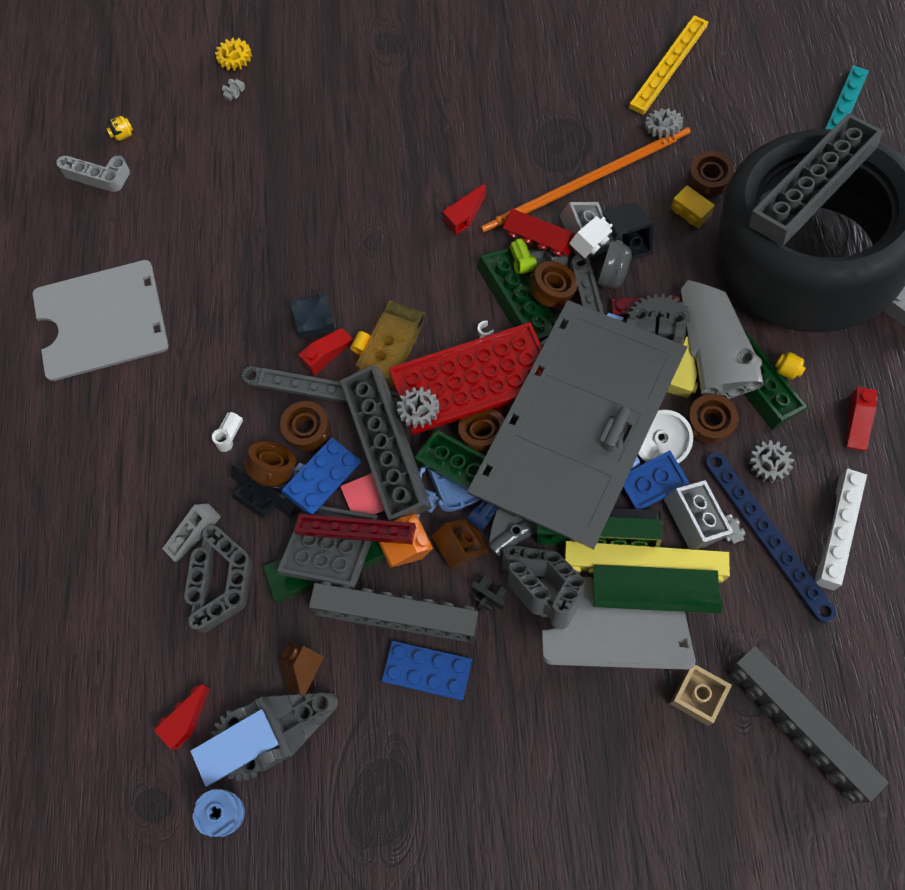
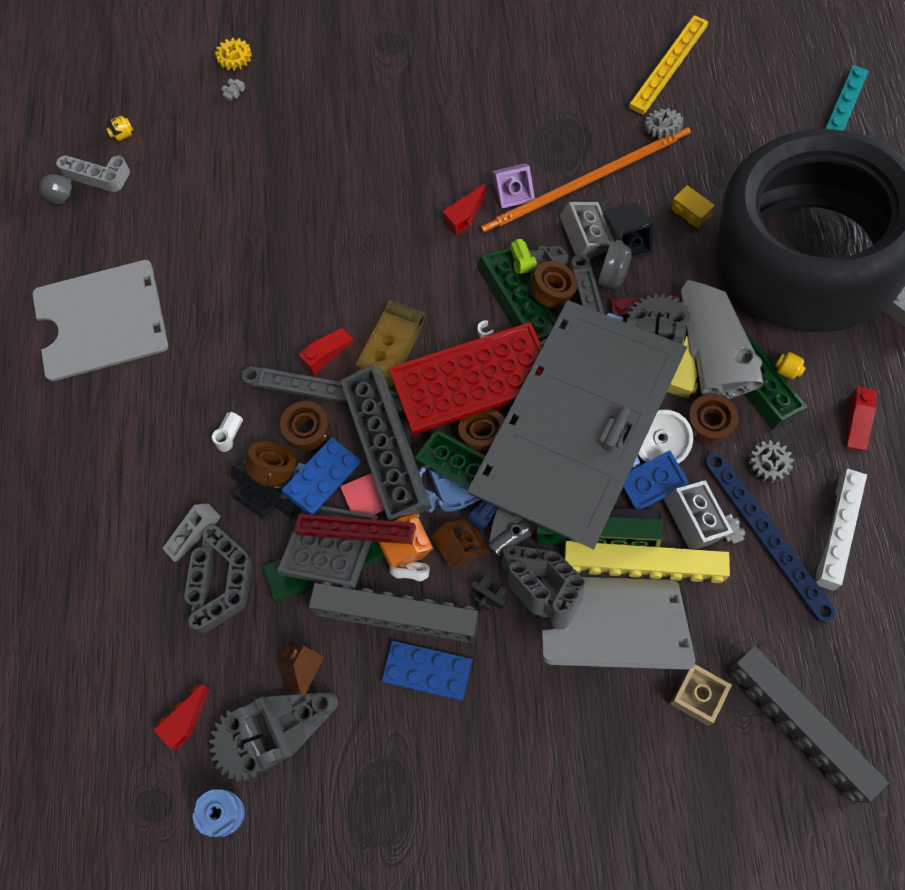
(55, 188): none -> dark grey hair
(234, 747): light blue piece -> none
(312, 315): black brick -> none
(360, 342): yellow gear -> none
(412, 570): none -> white plate
(425, 411): light grey gear -> none
(513, 185): none -> lavender slope
(539, 232): red brick -> none
(591, 236): white brick -> none
(656, 589): dark green arch -> none
(712, 164): reddish brown piece -> none
(815, 179): dark grey brick -> none

